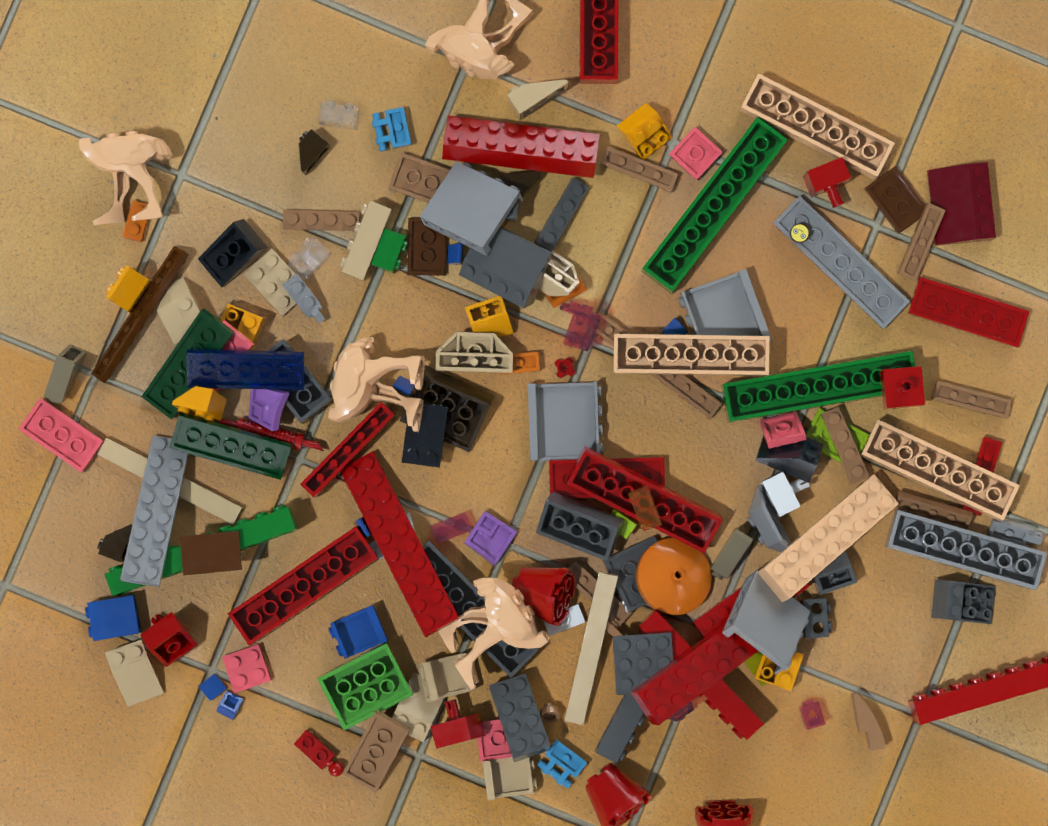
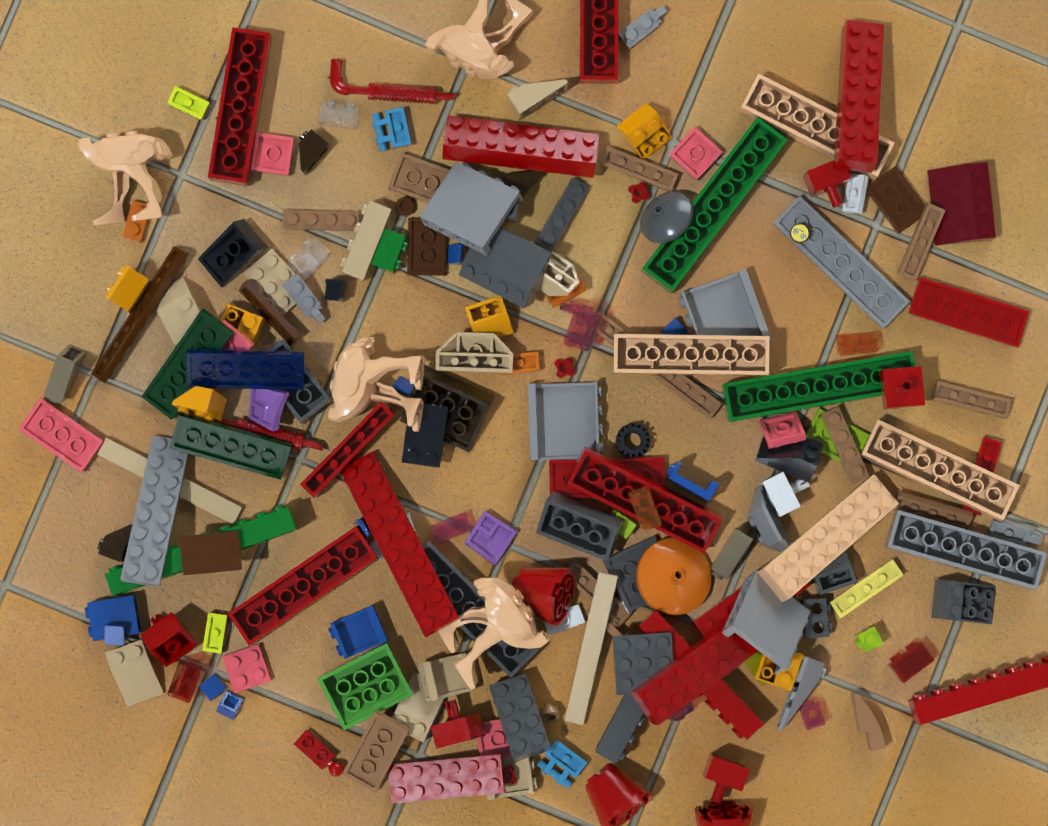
(114, 635): none -> slope
(184, 680): none -> clear red brick
(188, 103): none -> neon yellow plate
(215, 633): none -> neon yellow plate
(239, 106): none -> red brick
(269, 312): none -> reddish brown plate
(272, 154): none -> coral plate
(335, 290): none -> black panel
(385, 92): none -> red piece
(405, 206): none -> reddish brown tile
(446, 778): none -> plate
(509, 771): none -> red plate
(621, 440): none -> black tyre
(639, 187): none -> red plate
(642, 27): none -> light grey hinge
(666, 217): none -> dark grey dish
(704, 494): none -> blue panel
(725, 775): none -> red brick
(806, 679): none -> light grey wedge
(855, 194): none -> white plate
(856, 344): none -> clear orange hinge
(859, 96): none -> red brick
(866, 588): none -> light yellow plate
(868, 639): none -> lime brick
(910, 661): none -> clear red brick

